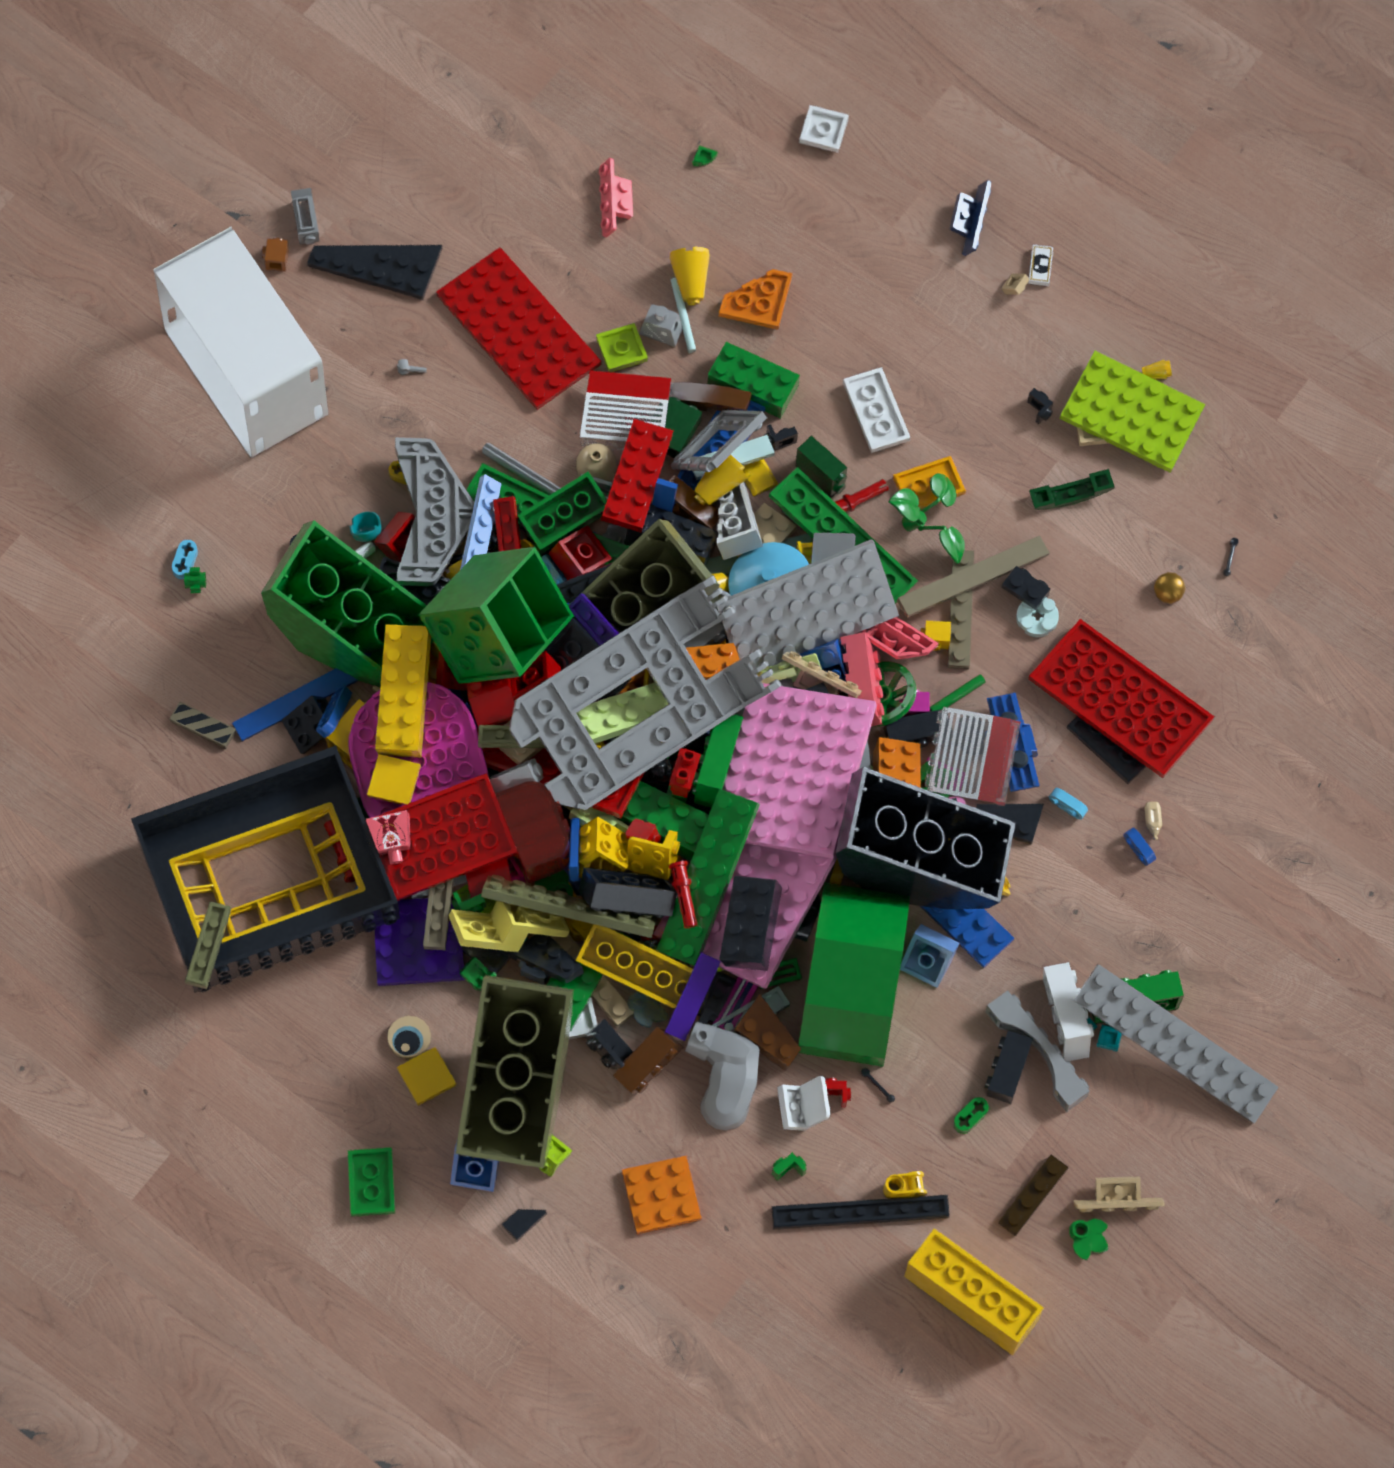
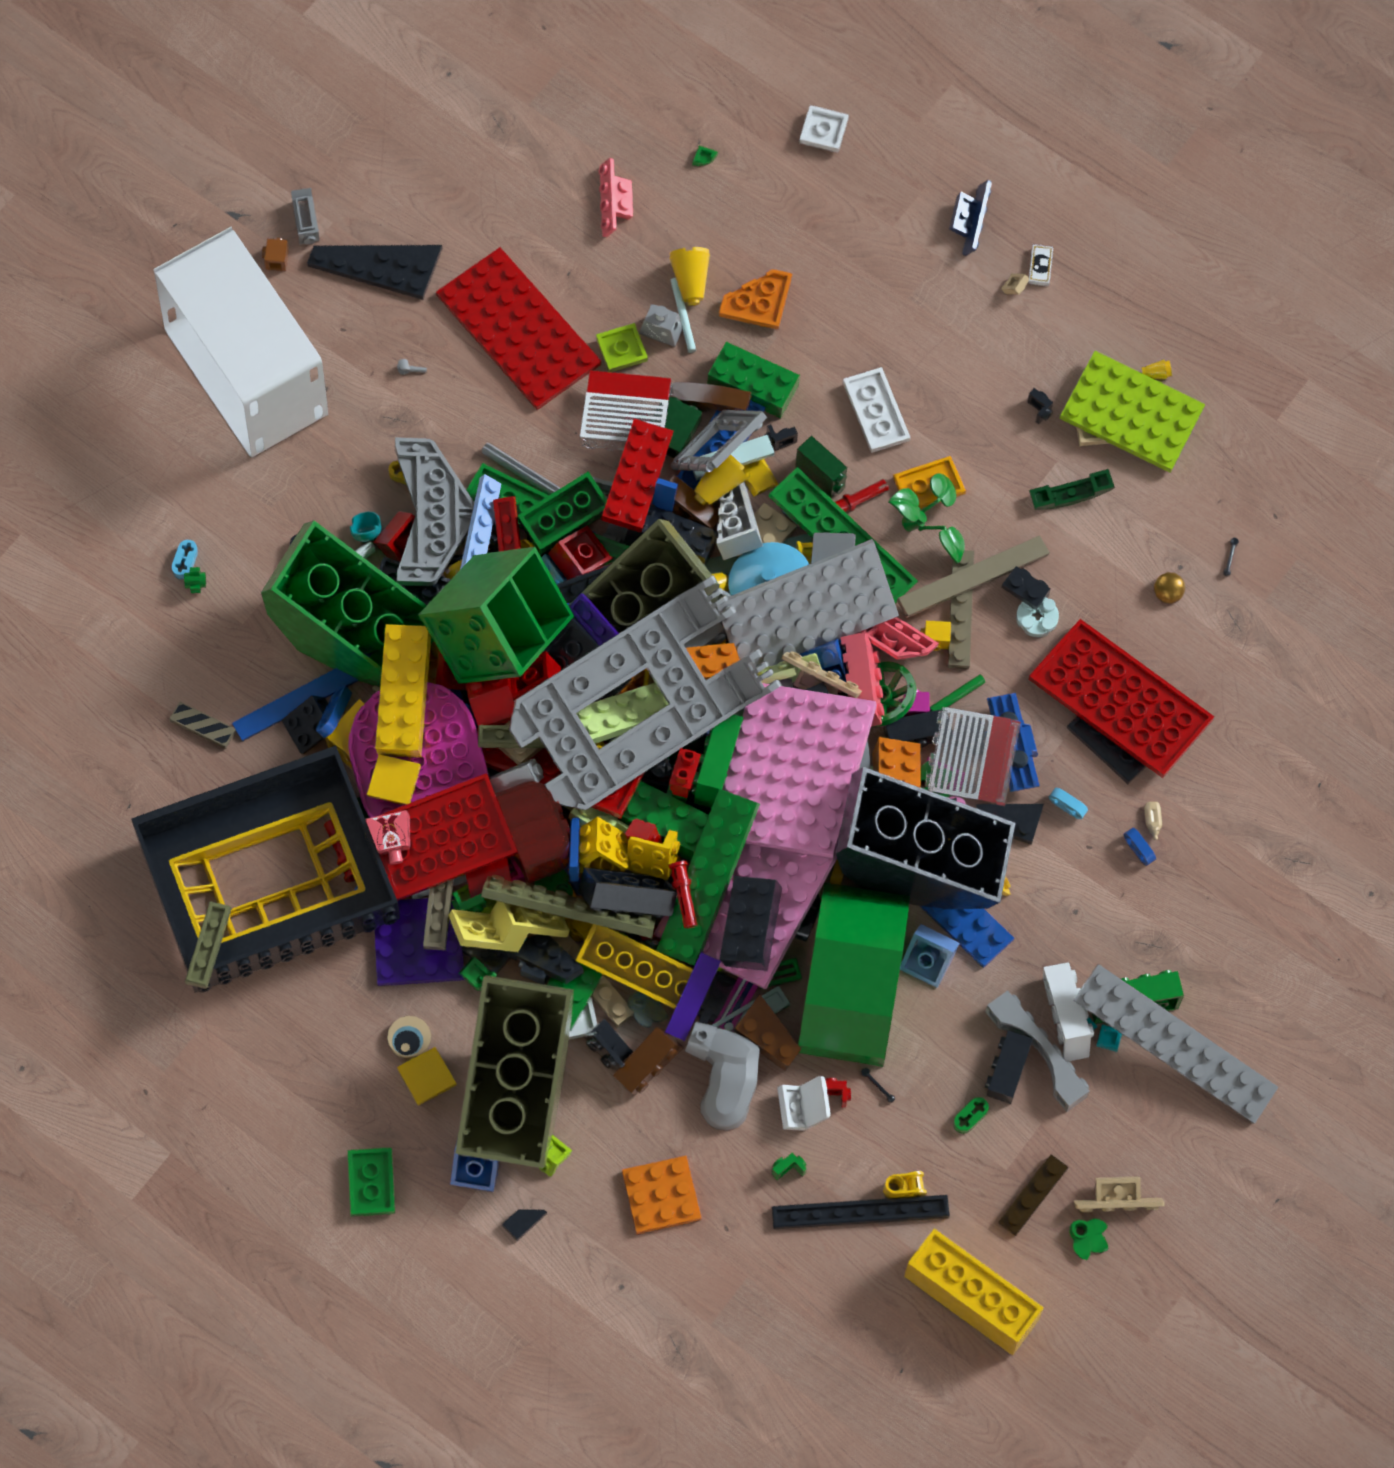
(598, 461): tan cylinder -> none

